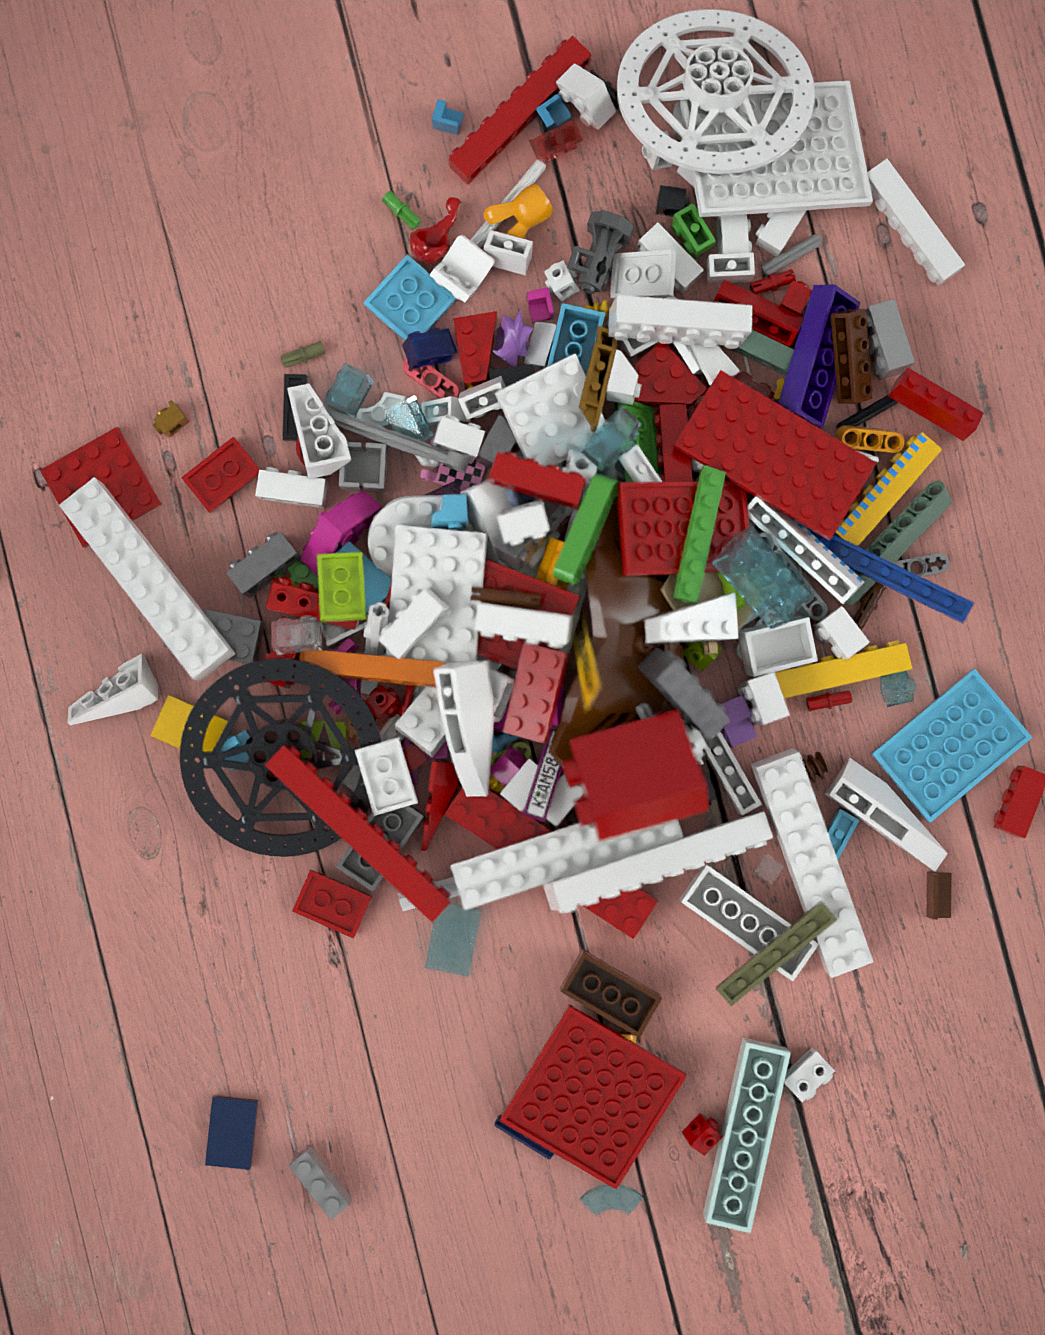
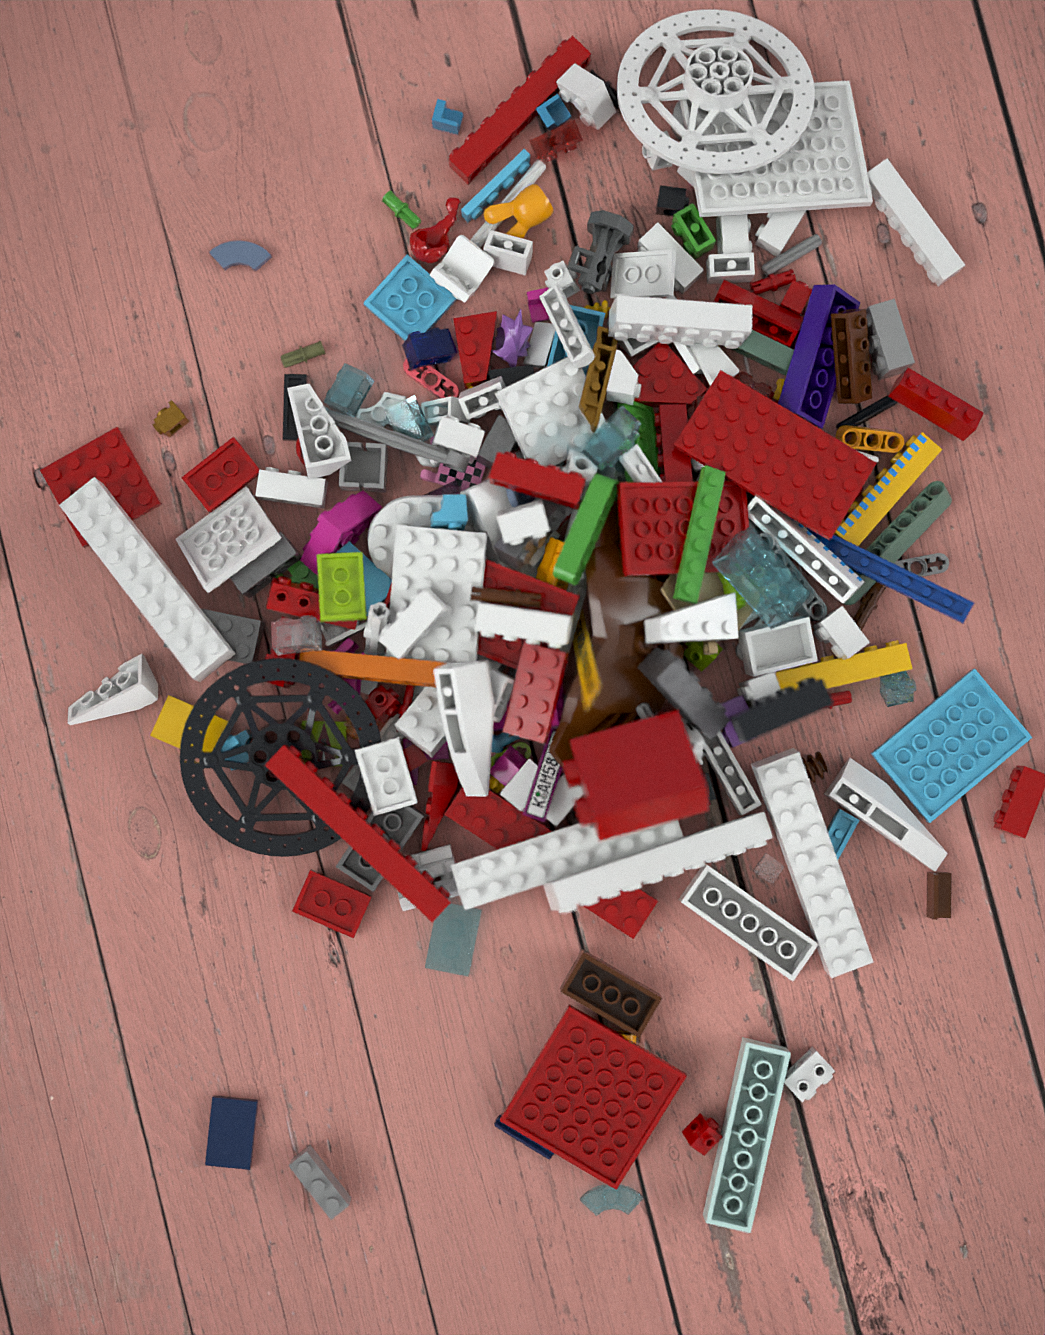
(227, 539): none -> white plate
(240, 253): none -> sand blue tile
(436, 861): none -> white brick
(491, 191): none -> medium azure plate
(567, 326): none -> white brick
(776, 953): olive plate -> none
(782, 709): none -> black brick

